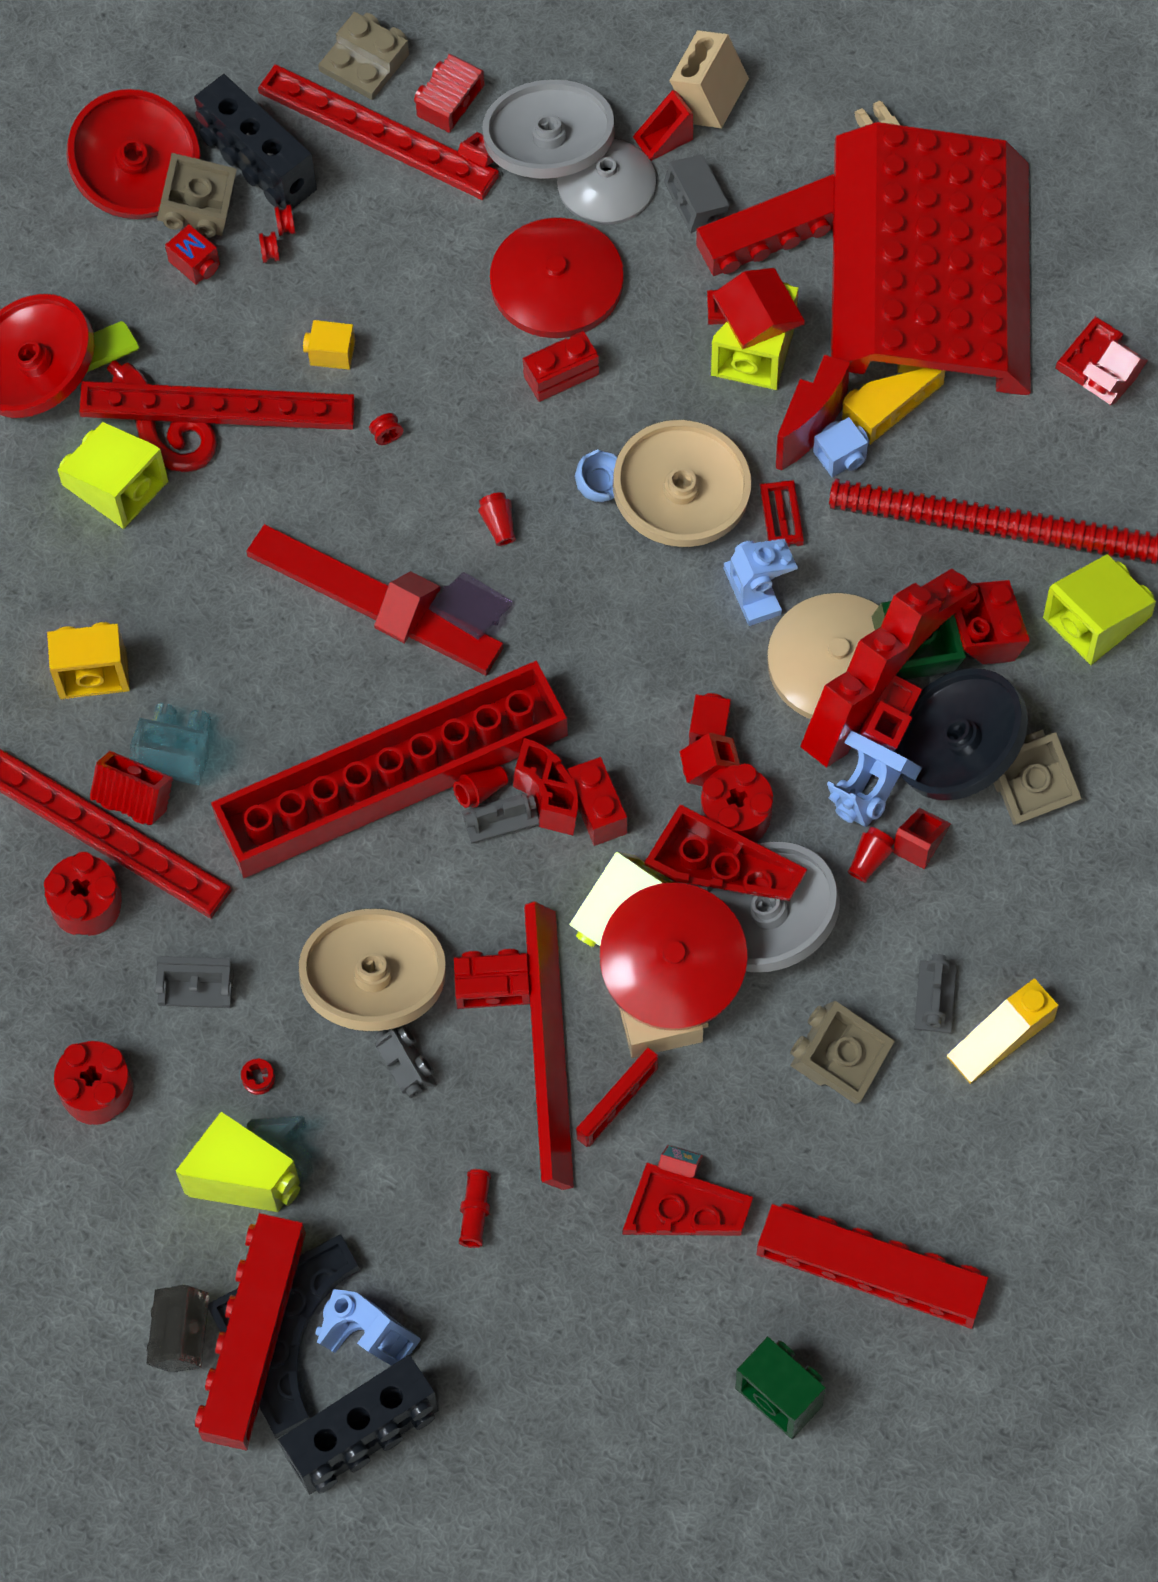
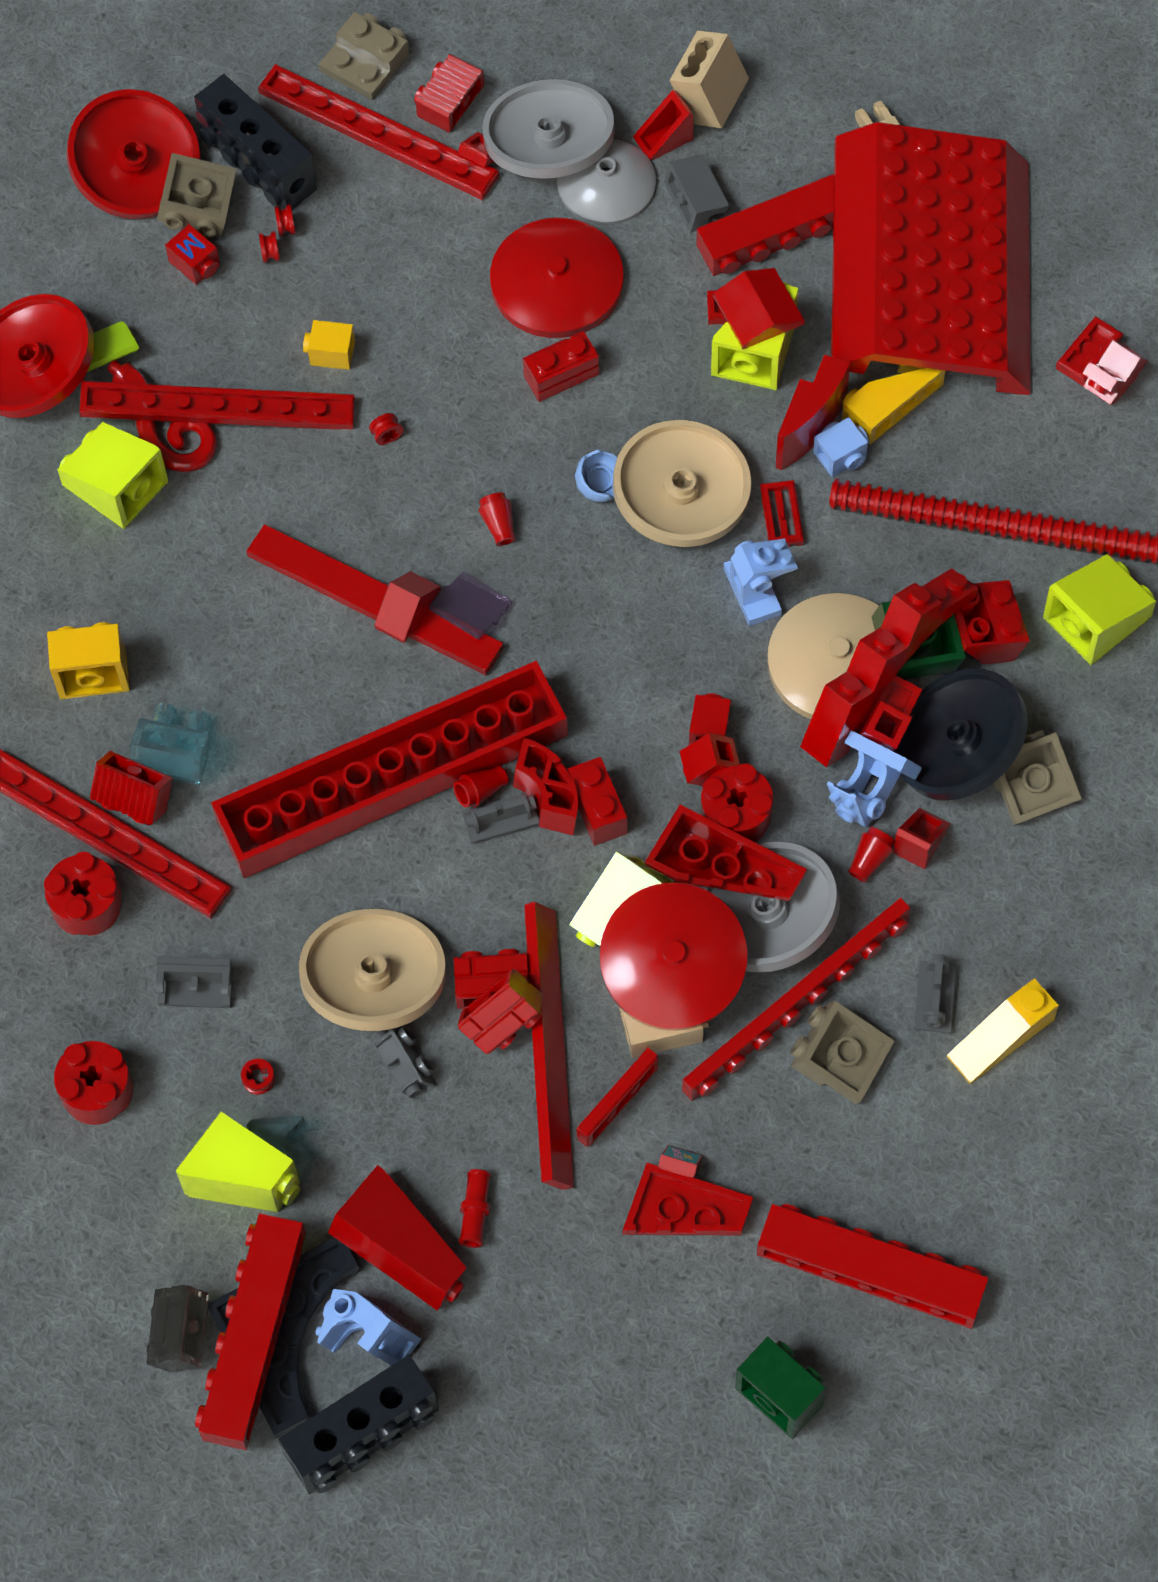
(398, 1240): none -> red slope
(501, 1012): none -> red brick
(787, 1008): none -> red plate

